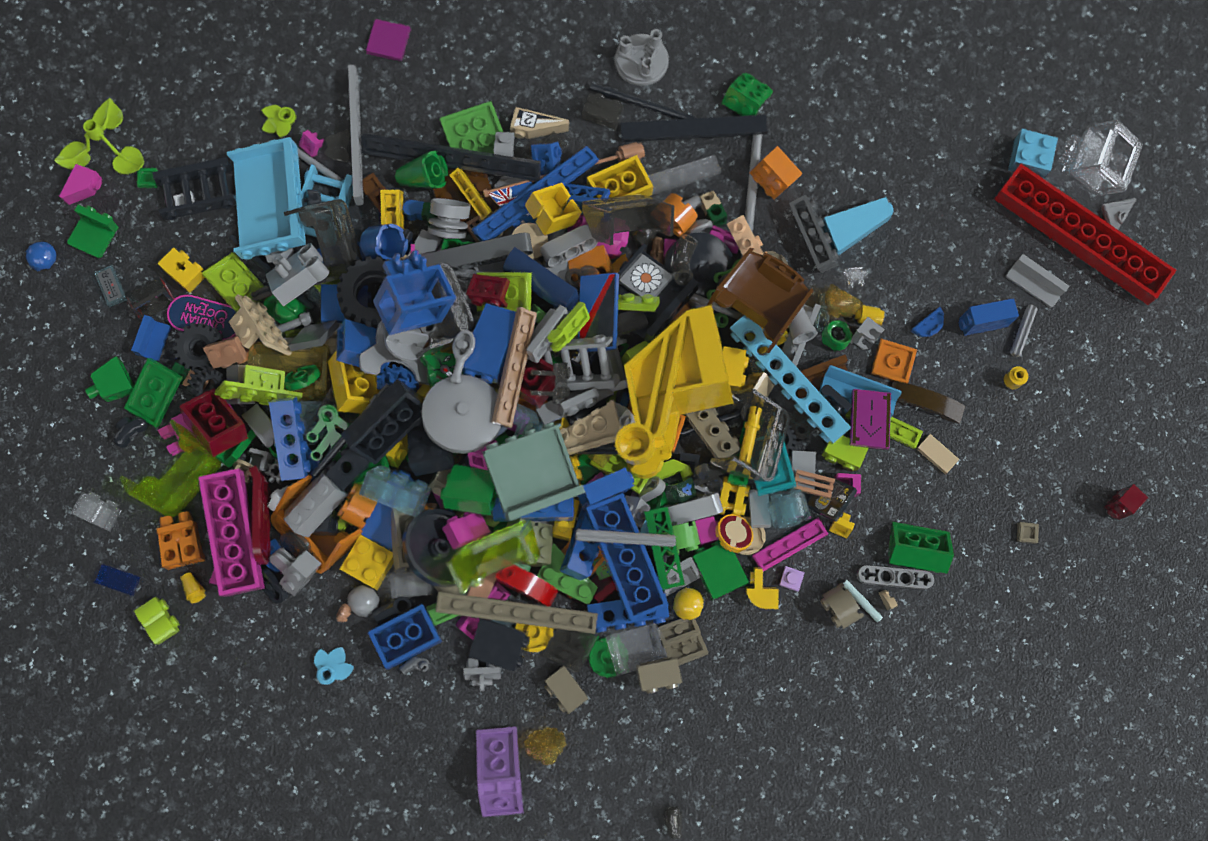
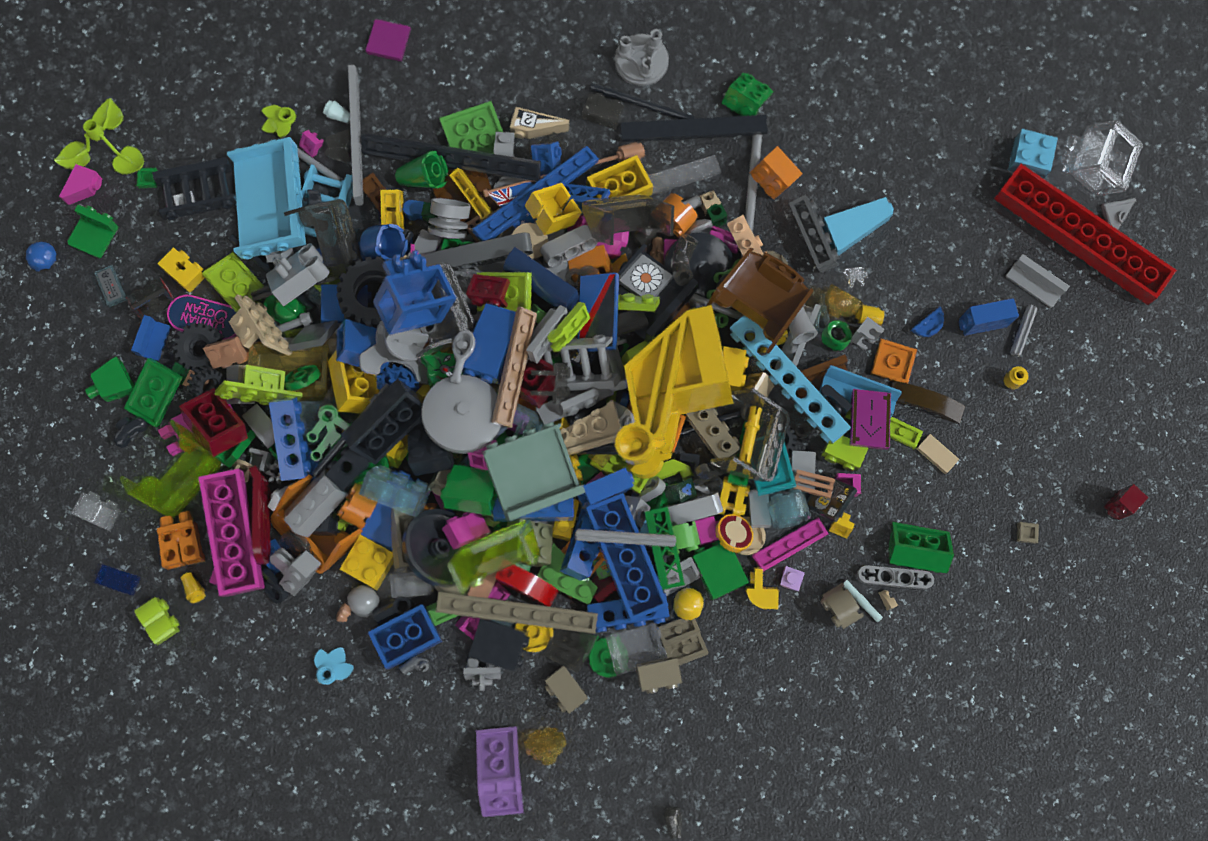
(336, 112): none -> light aqua cone

